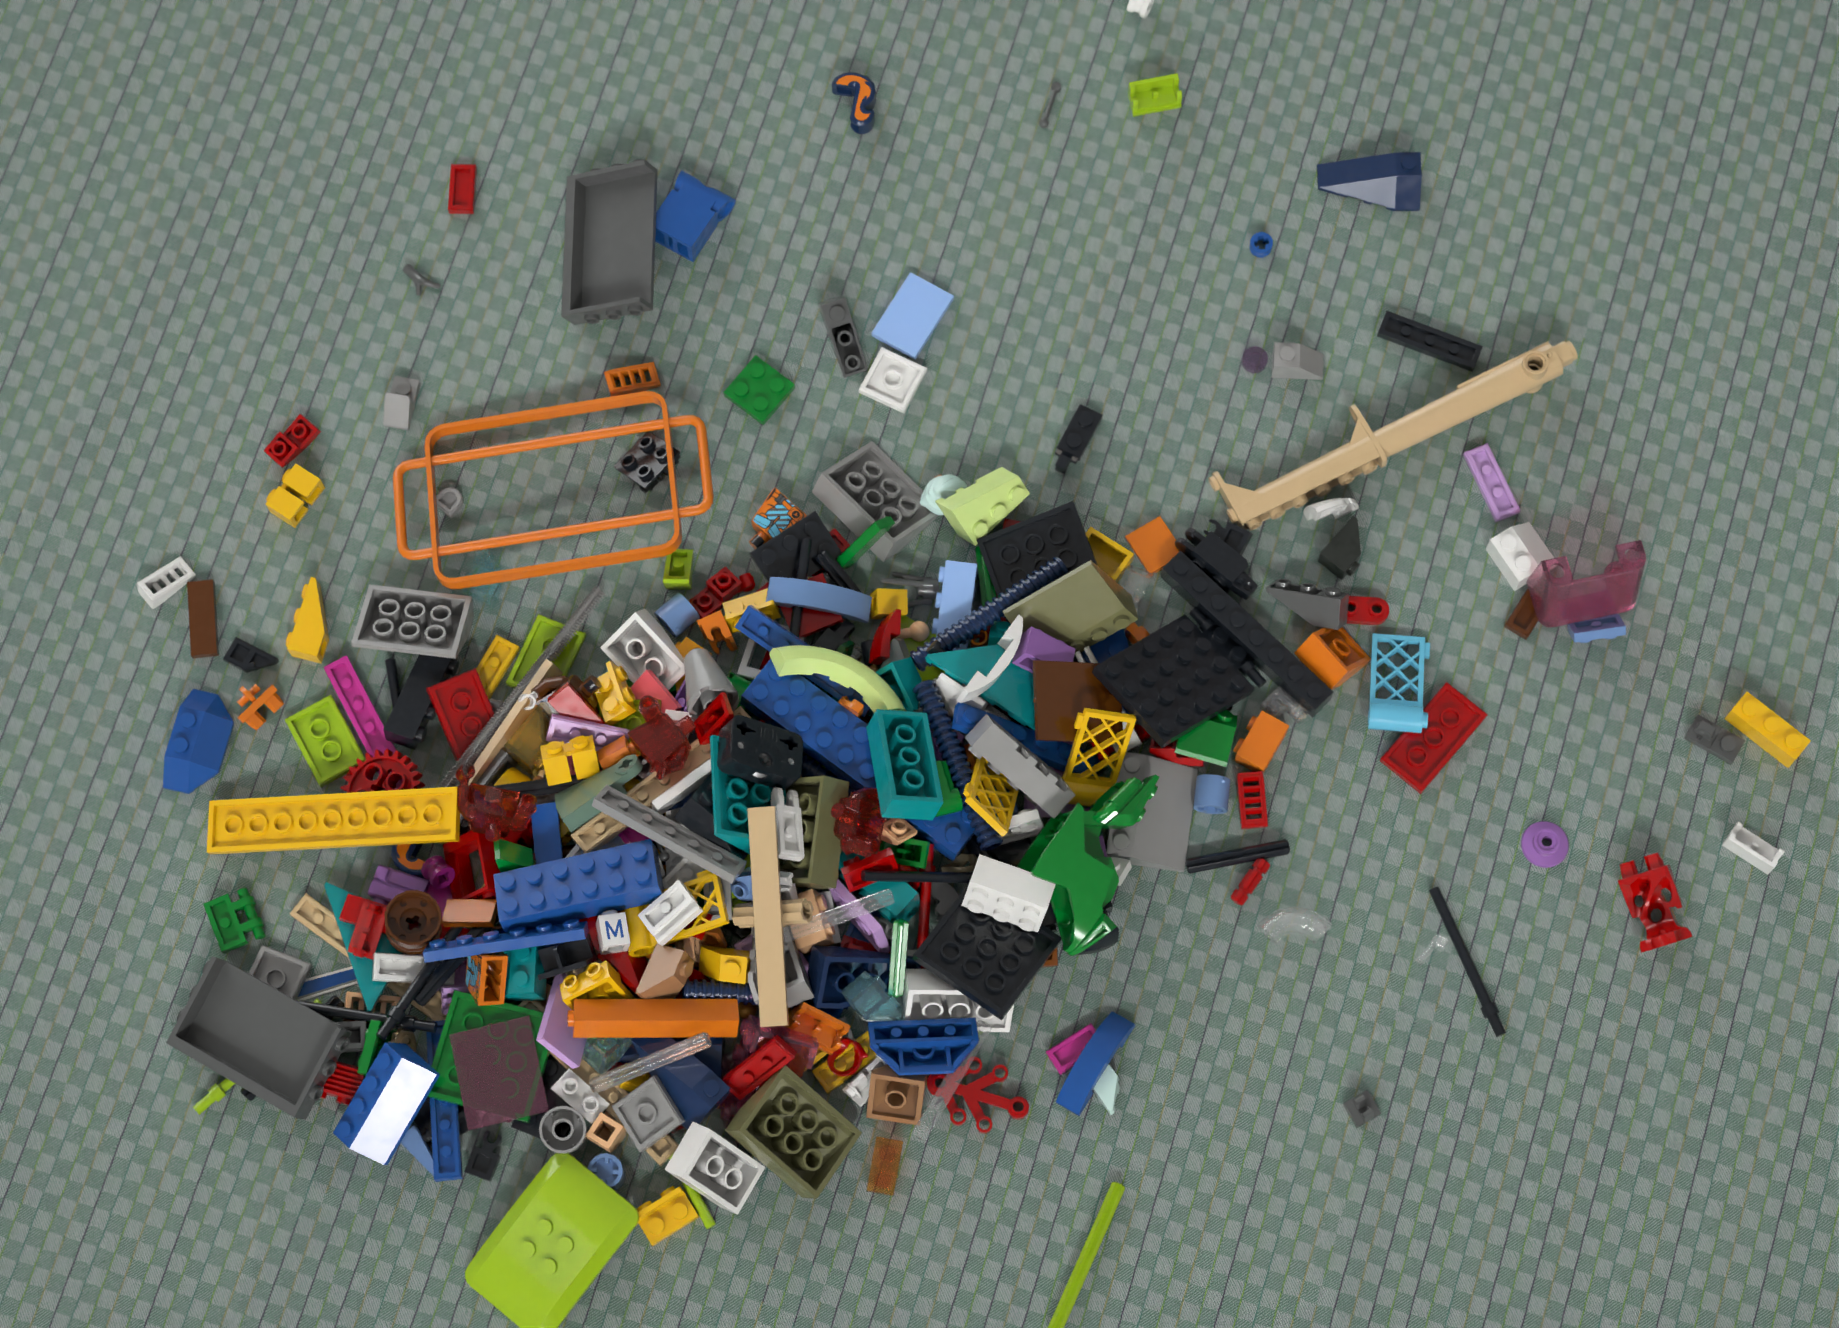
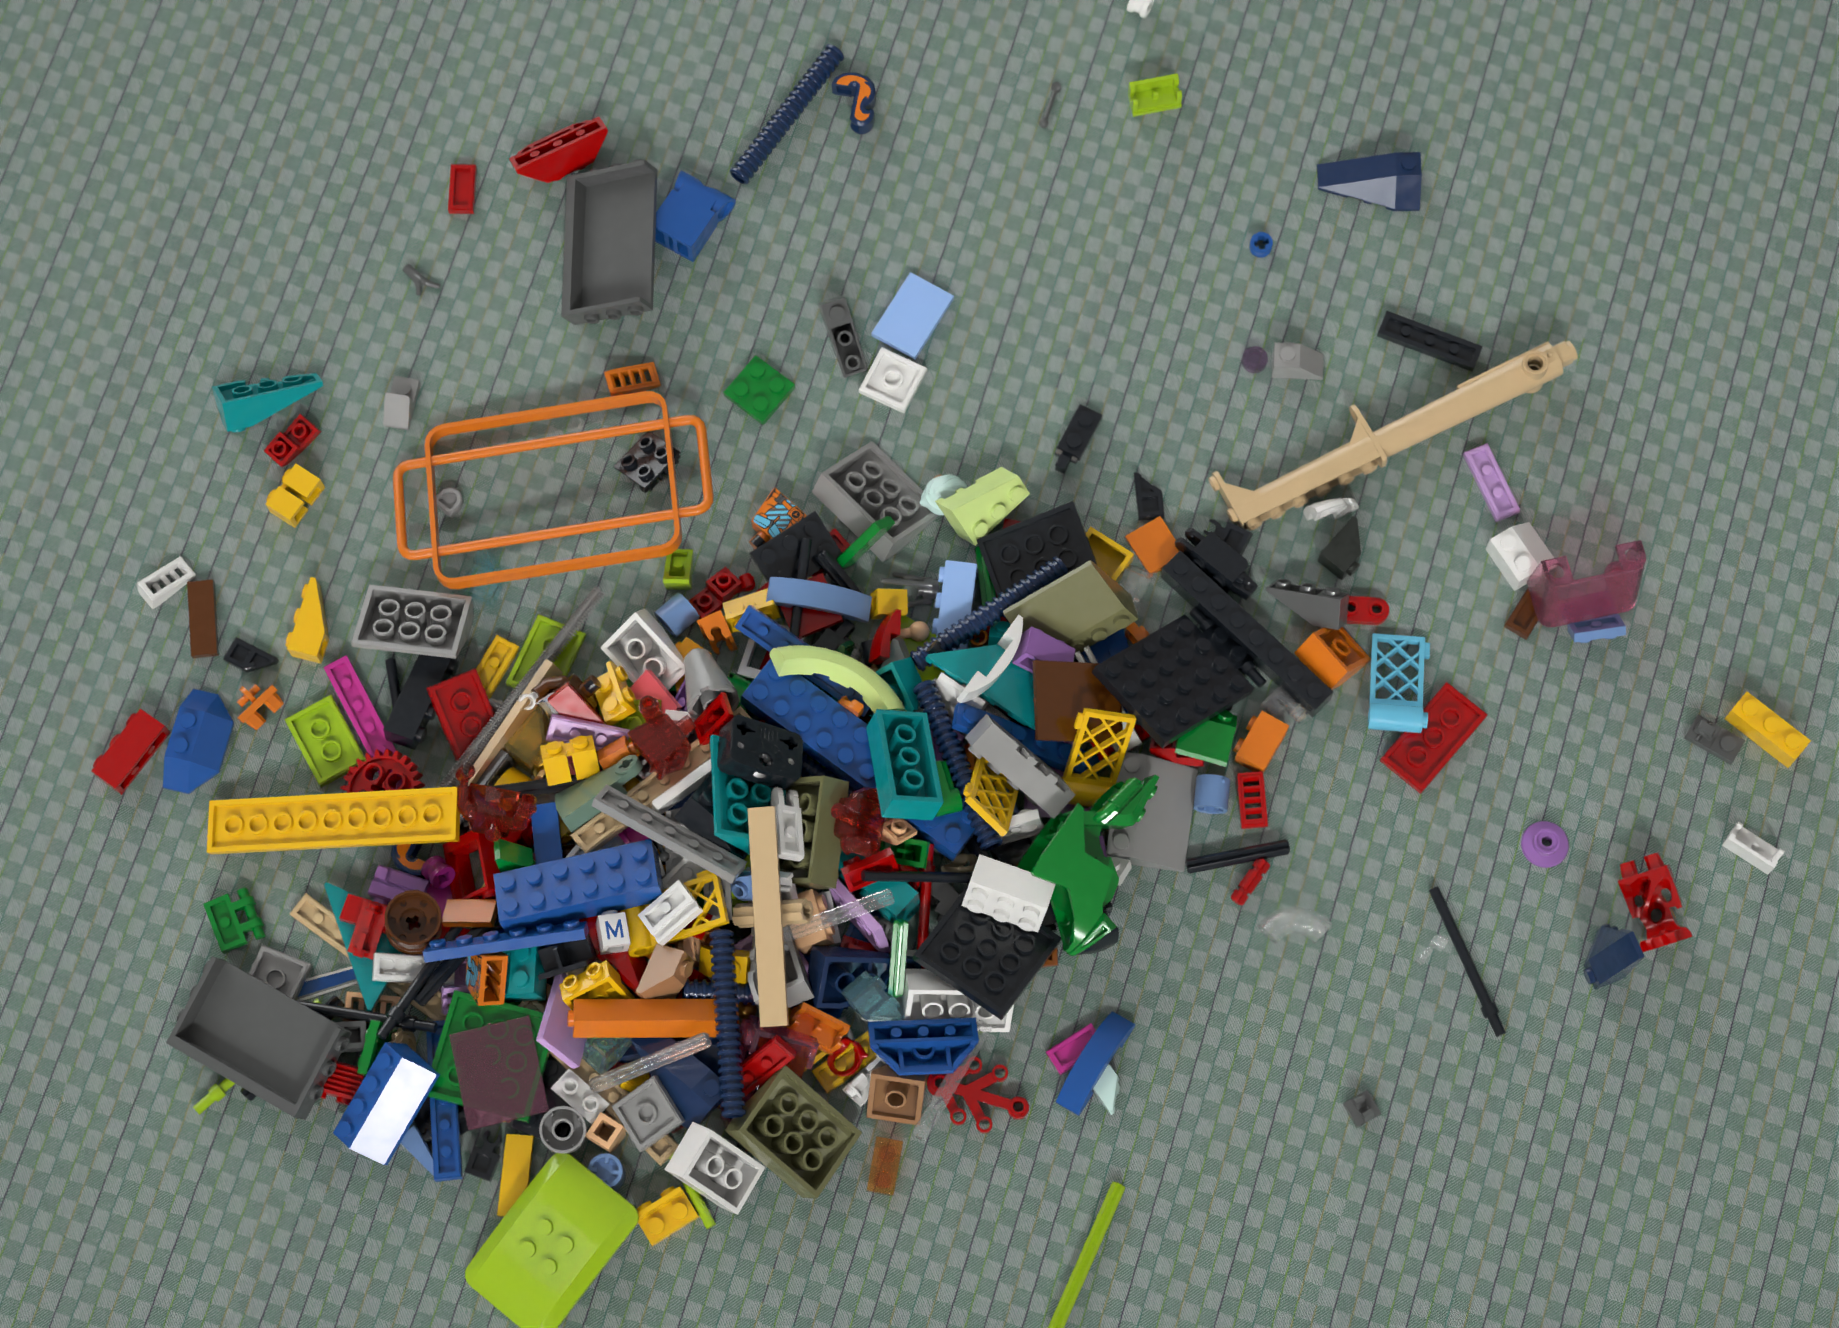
(130, 751): none -> red brick
(247, 405): none -> teal wedge
(515, 1170): none -> yellow tile
(561, 152): none -> red wedge
(727, 1023): none -> dark blue piece
(785, 116): none -> dark blue piece
(1148, 499): none -> black tile
(1611, 956): none -> dark blue wedge

